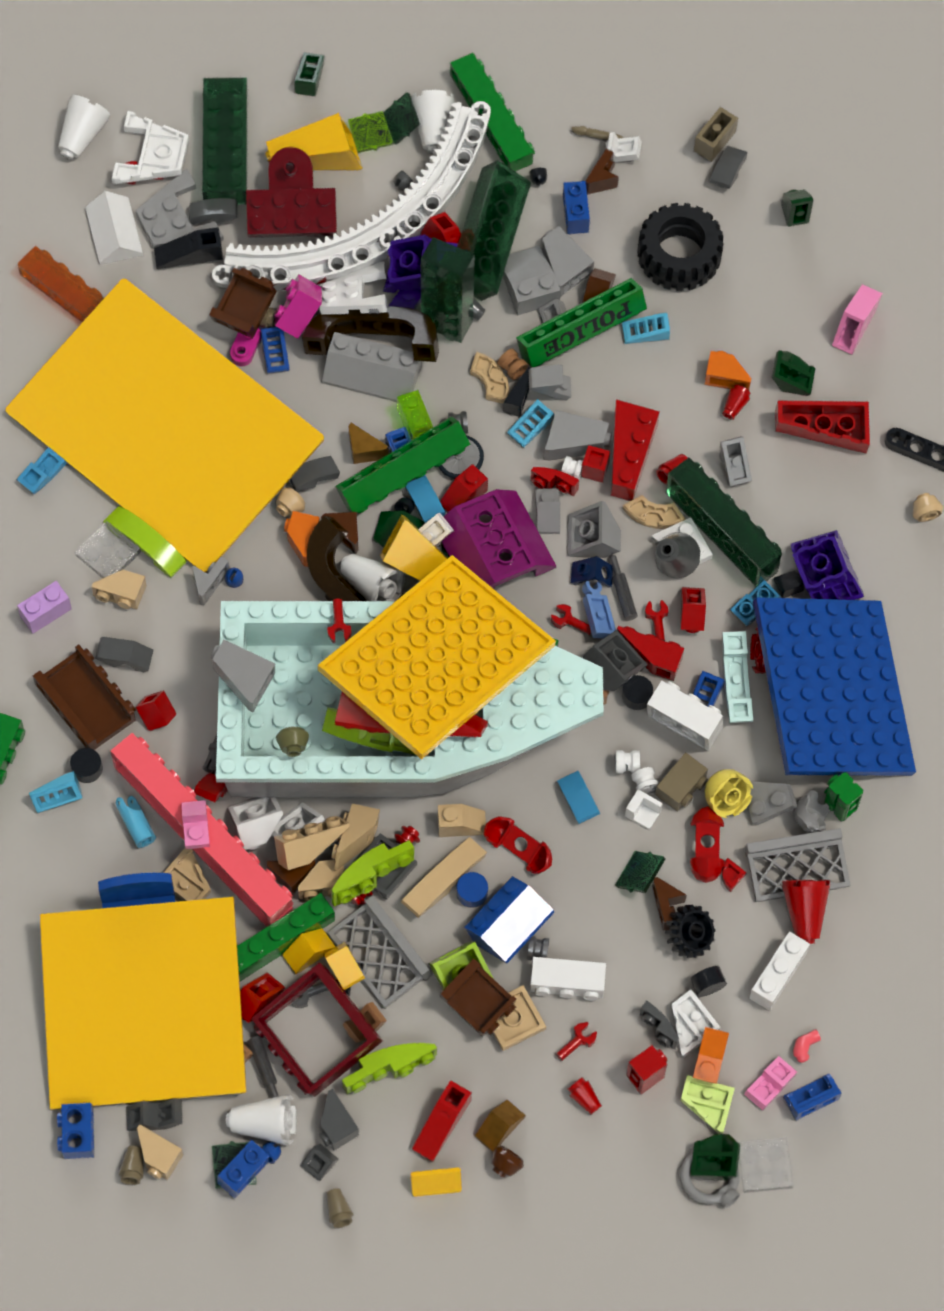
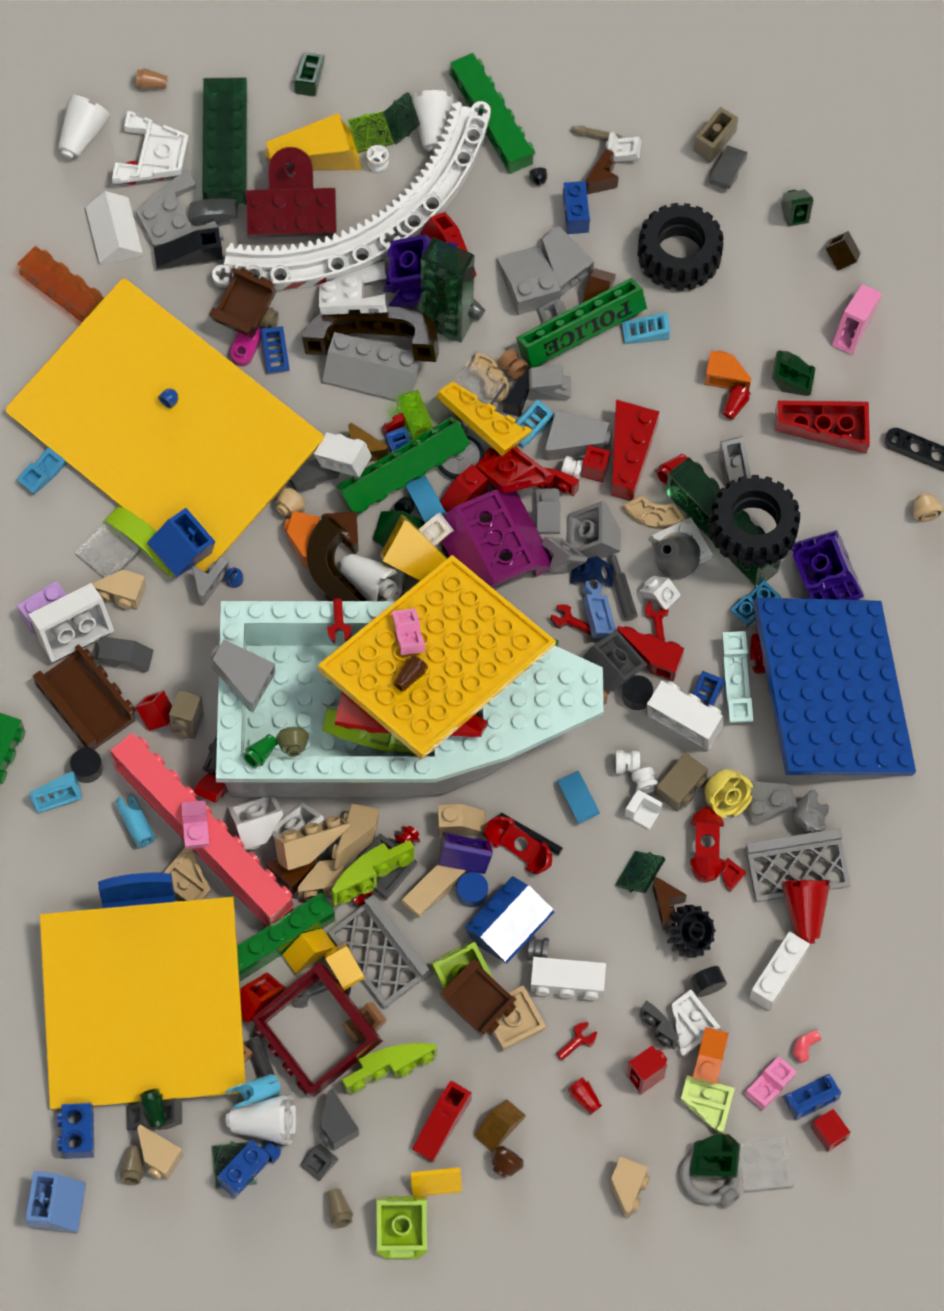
(55, 1202): none -> medium blue slope
(71, 621): none -> white brick
(150, 80): none -> medium nougat cone
(153, 1106): none -> dark green cone
(168, 398): none -> blue hinge
(181, 543): none -> blue slope
(186, 714): none -> dark tan brick
(256, 1090): none -> medium azure piece
(258, 752): none -> green cone
(301, 305): dark pink brick -> none
(343, 454): none -> white brick
(379, 153): none -> white wheel
(398, 422): none -> red tile
(401, 1227): none -> lime slope
(402, 180): dark grey hinge -> none
(408, 631): none -> bright pink slope
(410, 672): none -> reddish brown cone
(465, 853): none -> dark purple slope
(480, 382): none -> clear plate
(493, 224): clear green brick -> none
(493, 427): none -> yellow wing
(512, 470): none -> red wing
(555, 848): none -> black bar
(564, 555): none -> light grey slope
(626, 1184): none -> tan slope
(661, 590): none -> white bracket
(693, 609): red slope -> none
(759, 494): none -> black tyre
(789, 584): black slope -> none
(830, 1130): none -> red panel
(843, 250): none -> dark brown panel
(843, 796): green brick -> none

